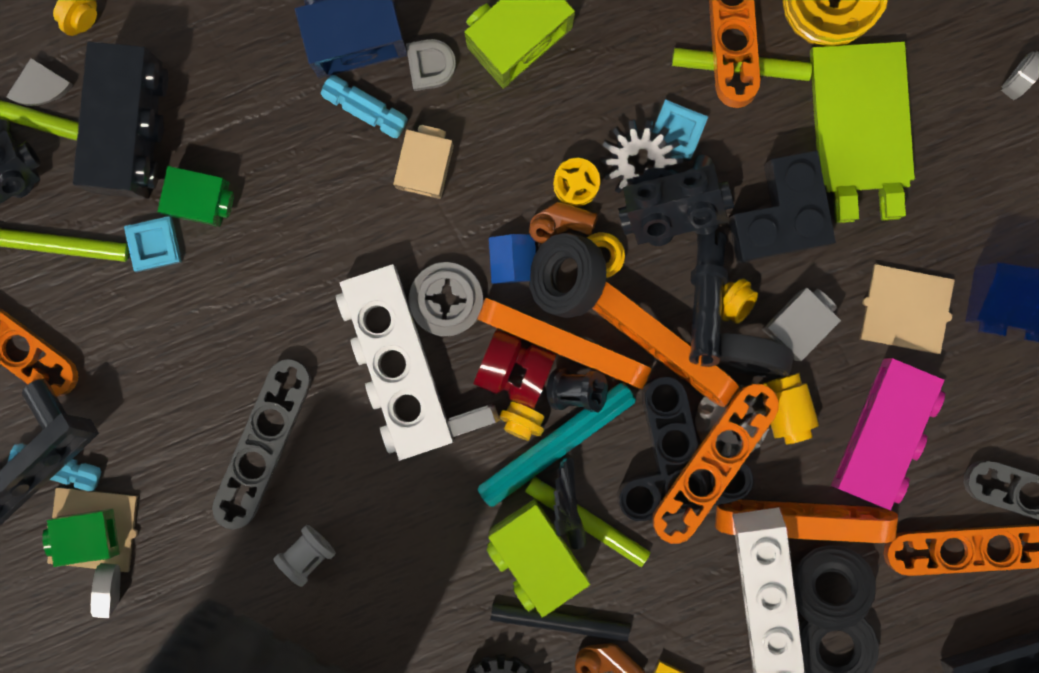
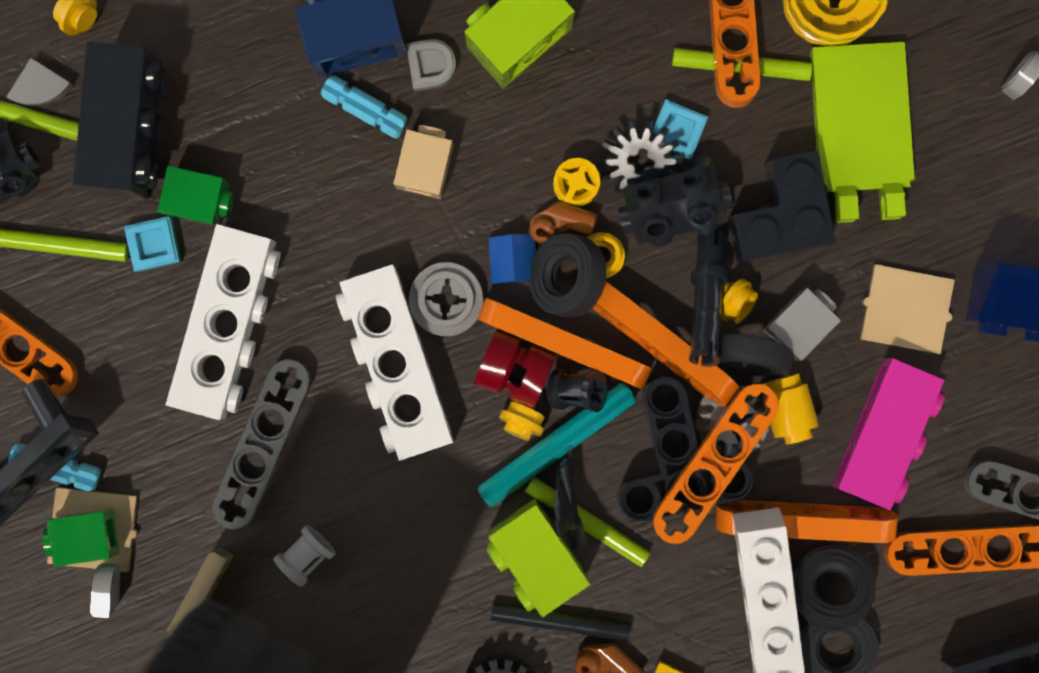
(189, 386): none -> white brick
(204, 583): none -> dark tan tile
(473, 420): light grey tile -> none

